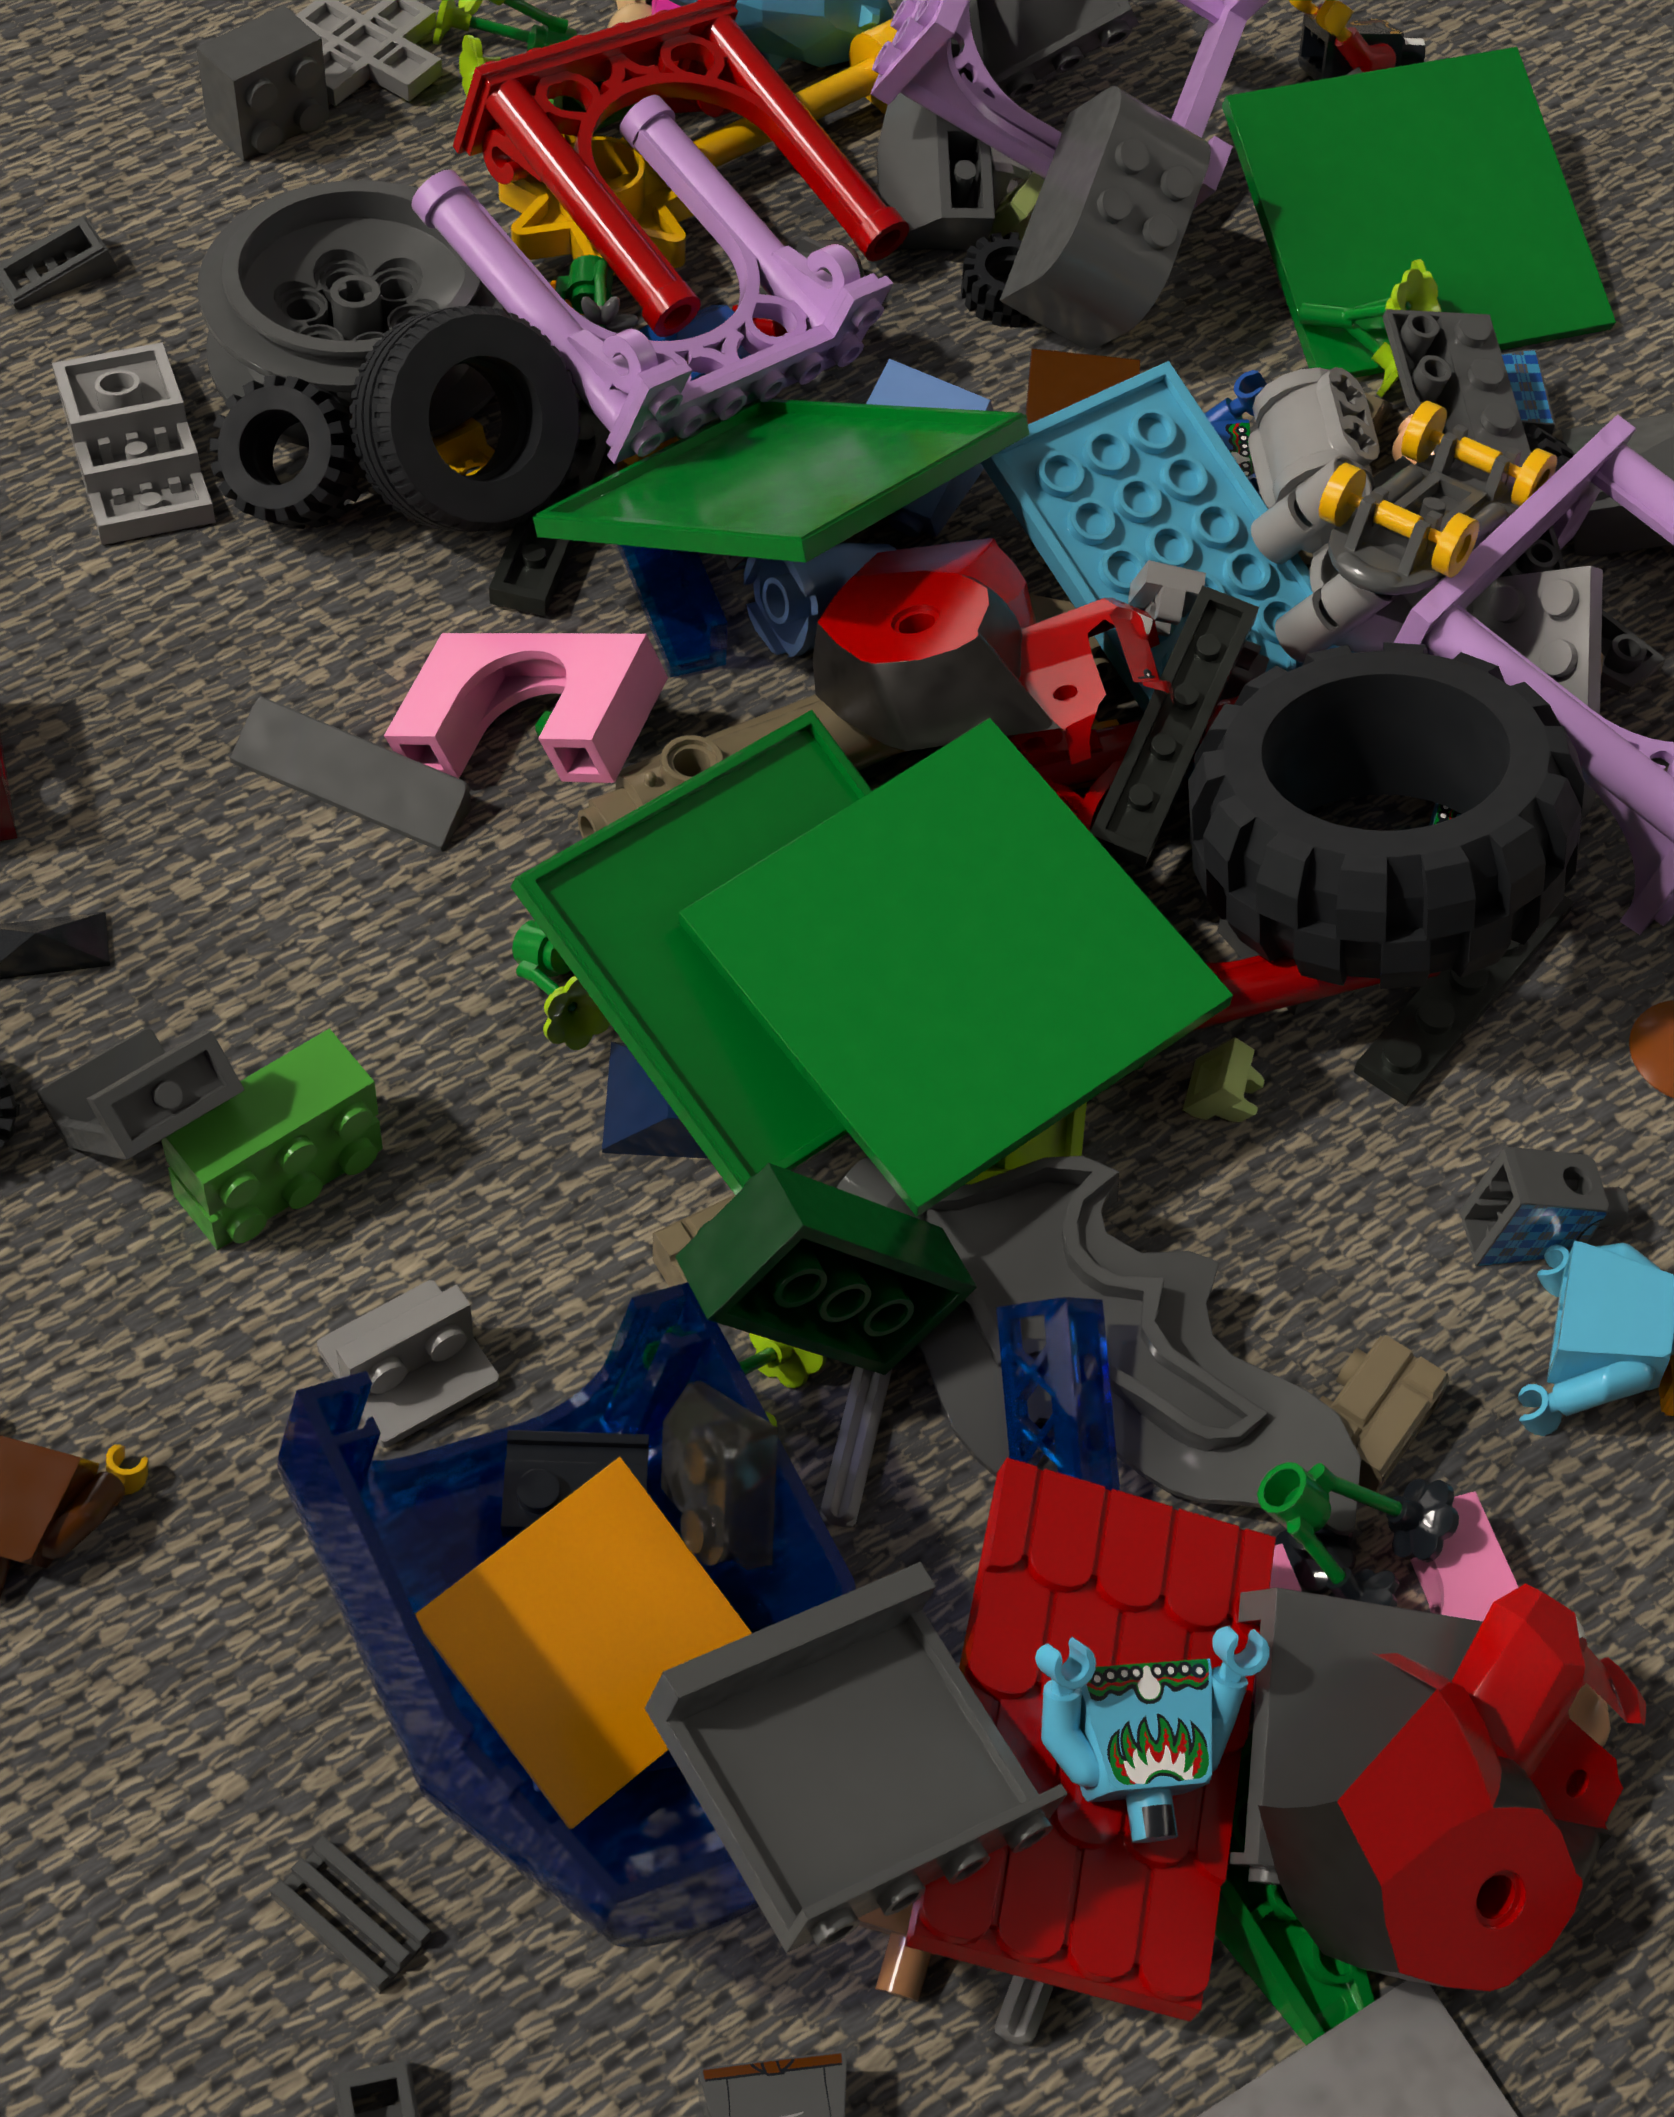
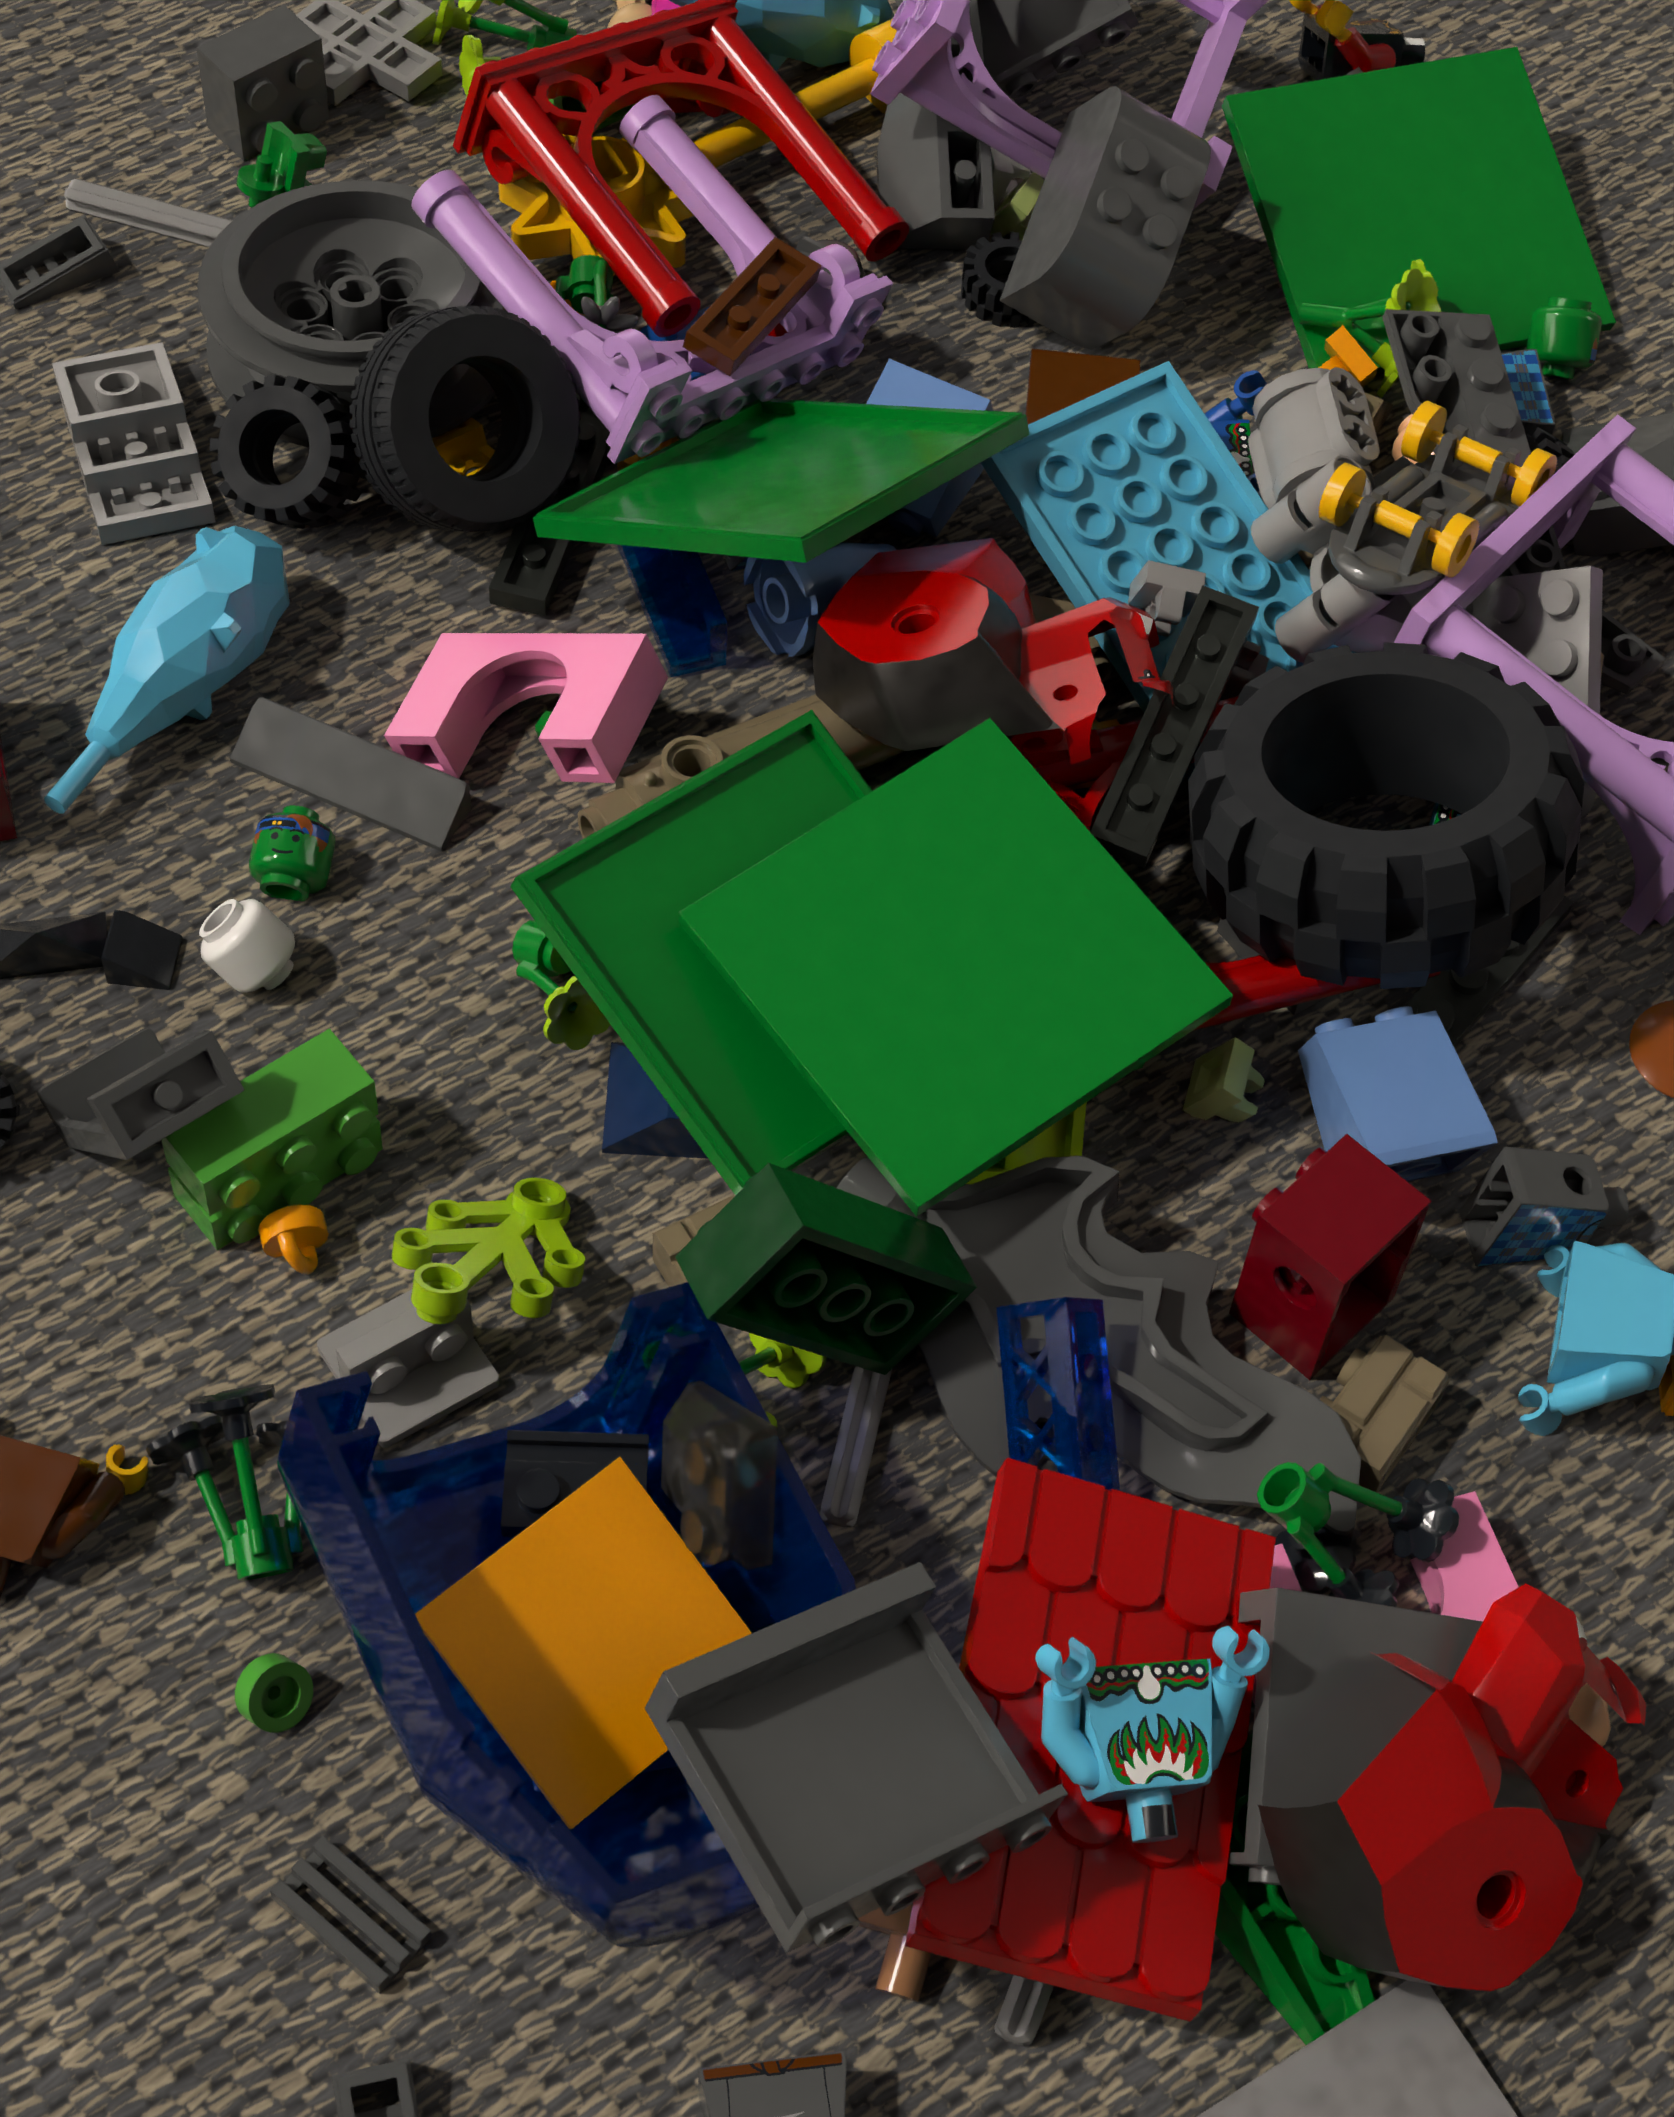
(140, 952): none -> black slope
(144, 212): none -> light grey axle
(183, 645): none -> medium azure piece
(247, 945): none -> white head
(261, 1544): none -> plant
(274, 1692): none -> bright green tile
(281, 164): none -> green hips
(292, 853): none -> green head
(295, 1235): none -> light orange tile
(532, 1208): none -> lime plant
(751, 306): none -> reddish brown plate
(1327, 1254): none -> dark red piece
(1350, 356): none -> light orange tile
(1396, 1092): none -> medium blue slope
(1564, 336): none -> green head

